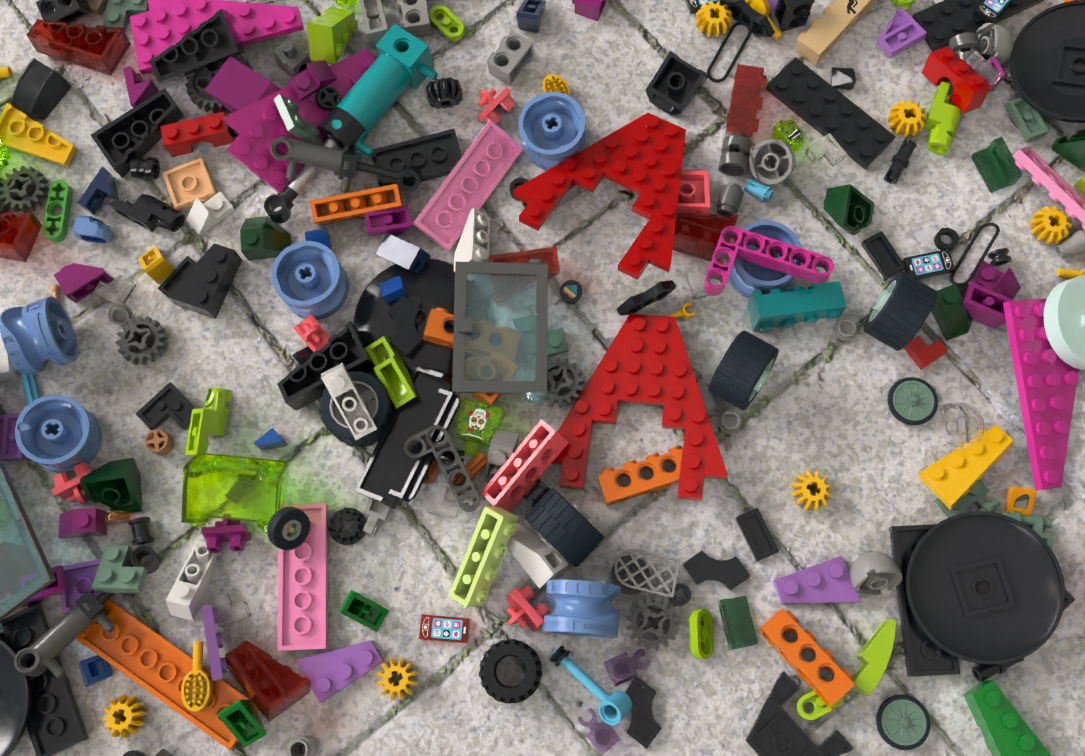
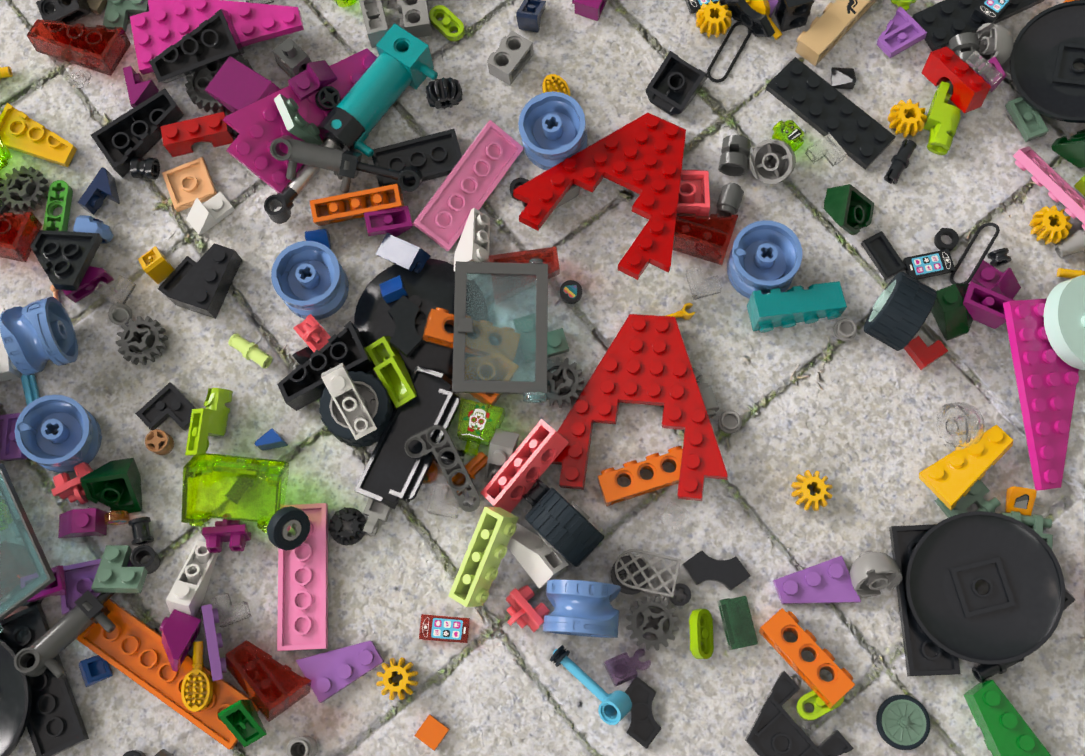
(38, 90): black slope -> none
(65, 256): none -> black plate
(117, 722): yellow gear -> none
(149, 213): black plate -> none
(178, 636): none -> magenta slope
(250, 350): none -> yellowish green pin
(263, 238): dark green slope -> none
(331, 34): lime wedge -> none
(363, 610): green slope -> none
(432, 732): none -> orange tile
(489, 666): black tyre -> none
(502, 100): coral hips -> none
(601, 734): clear purple plate -> none
(654, 294): black tile -> none
(743, 370): black wheel -> none
(745, 100): clear red wedge -> none
(756, 534): black tile -> none
(759, 190): medium azure pin -> none
(762, 257): dark pink beam -> none
(875, 658): lime slope -> none
(912, 401): sand green wheel -> none
(996, 166): clear green panel -> none

